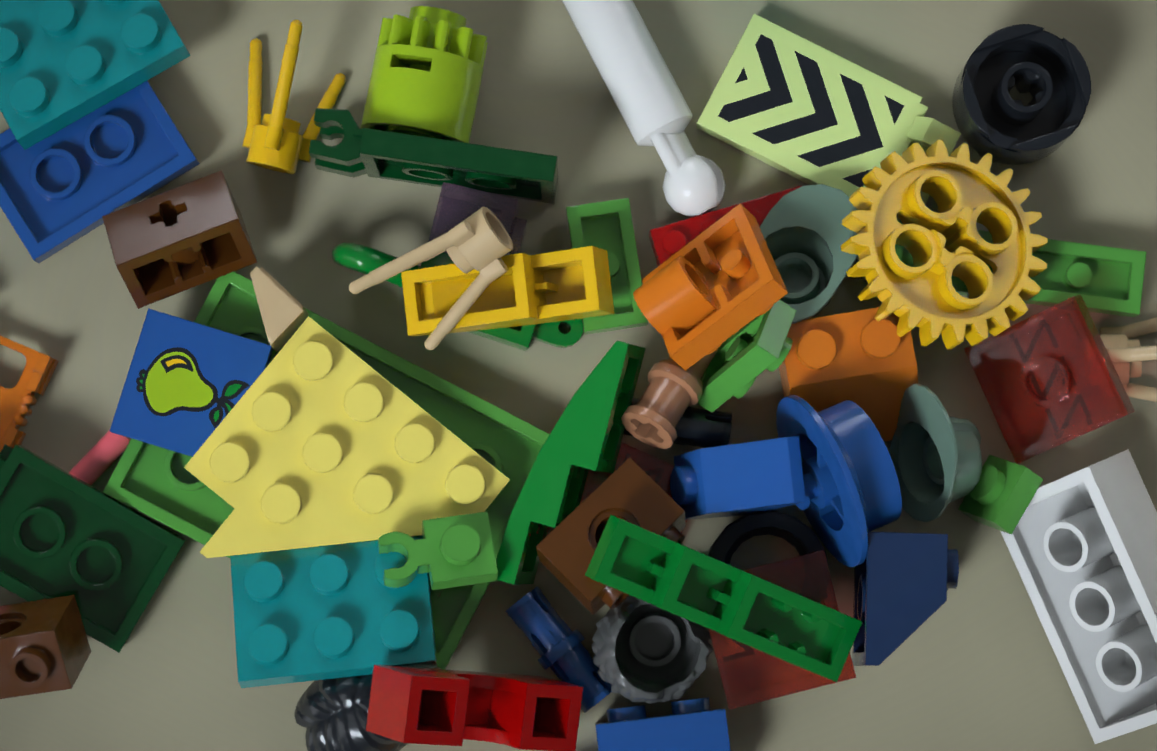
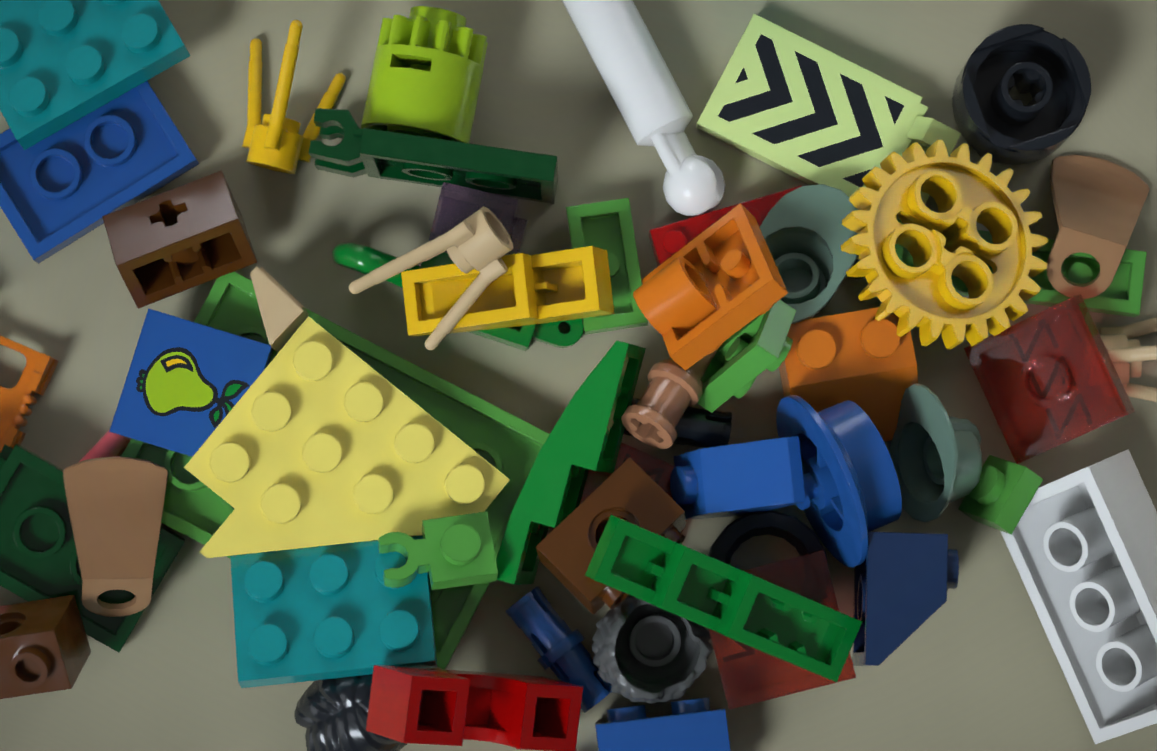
(116, 528): none -> medium nougat piece
(1095, 216): none -> medium nougat piece

